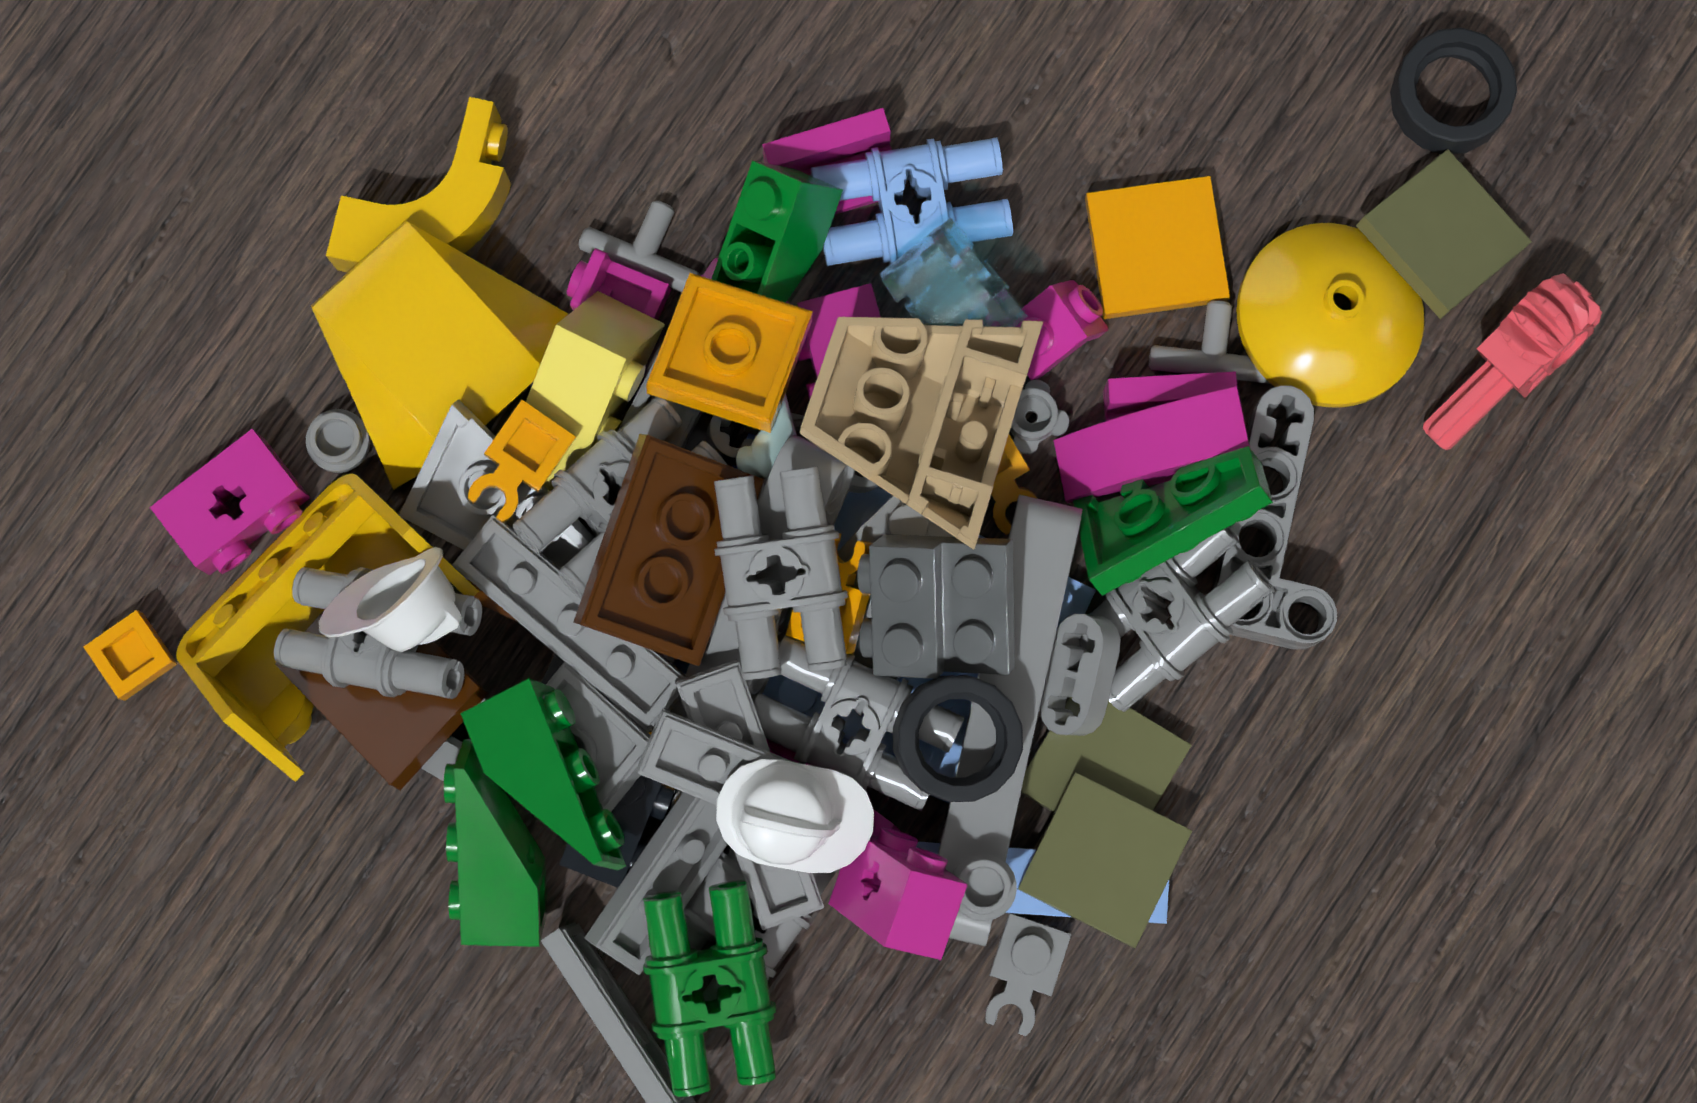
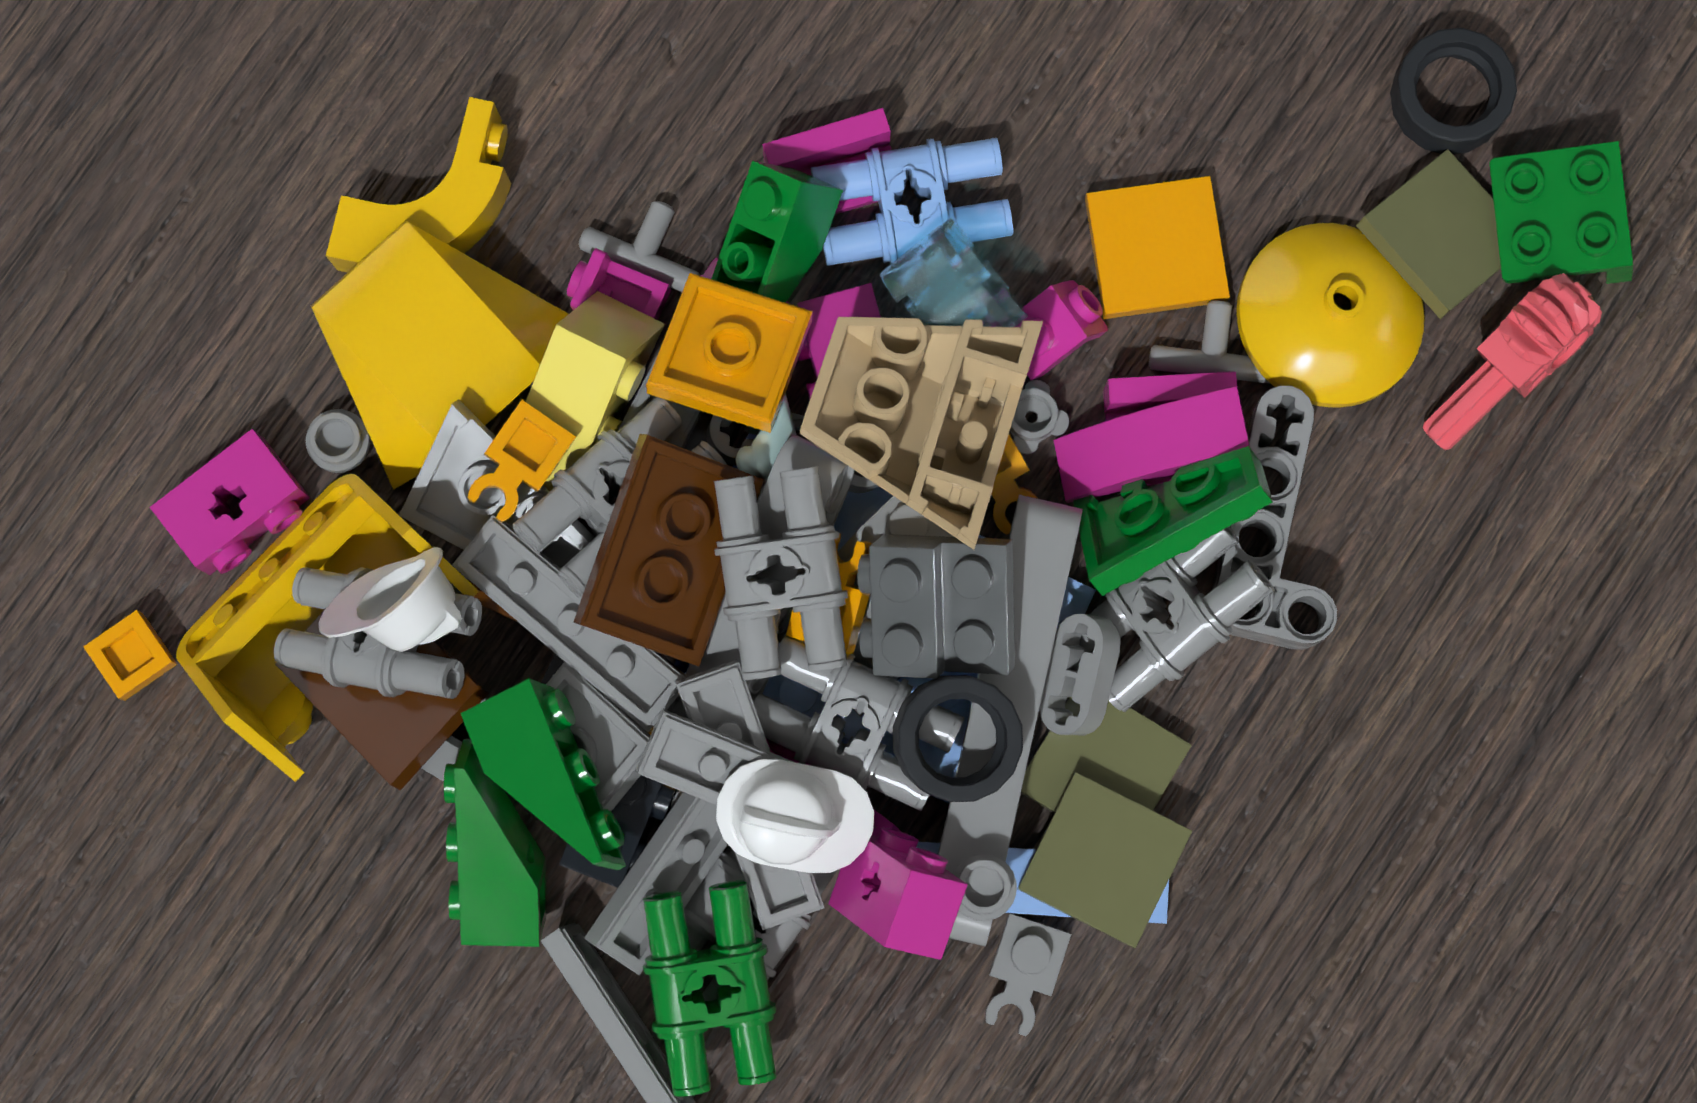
(1562, 214): none -> green bracket

